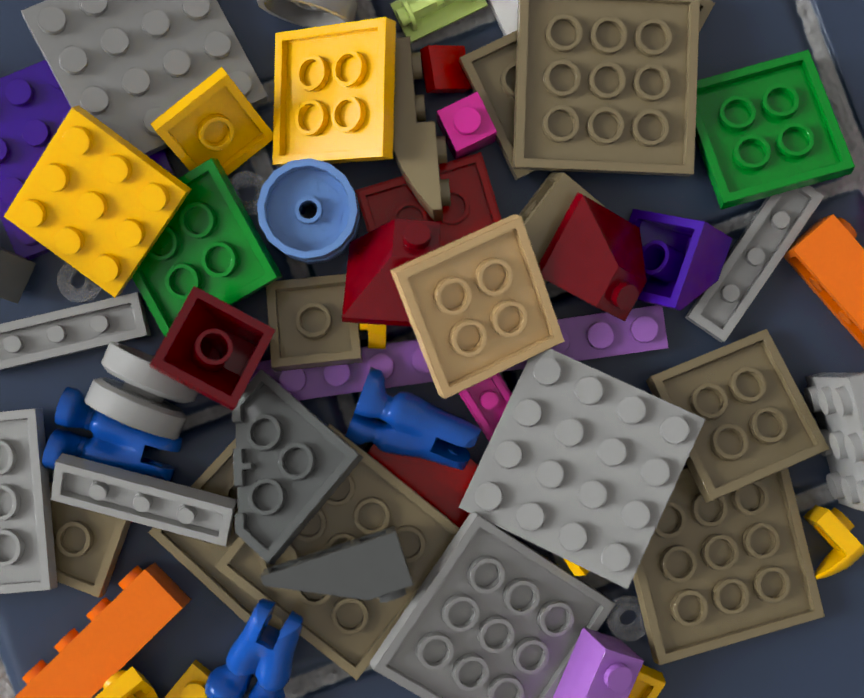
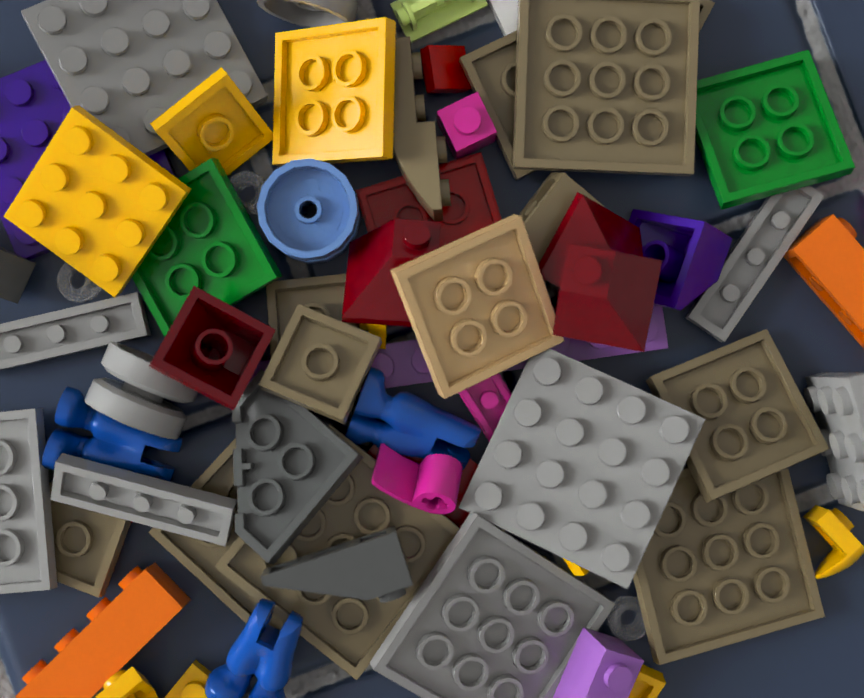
(320, 363): none -> dark tan plate
(426, 486): none -> dark pink panel
(606, 297): none -> dark red slope

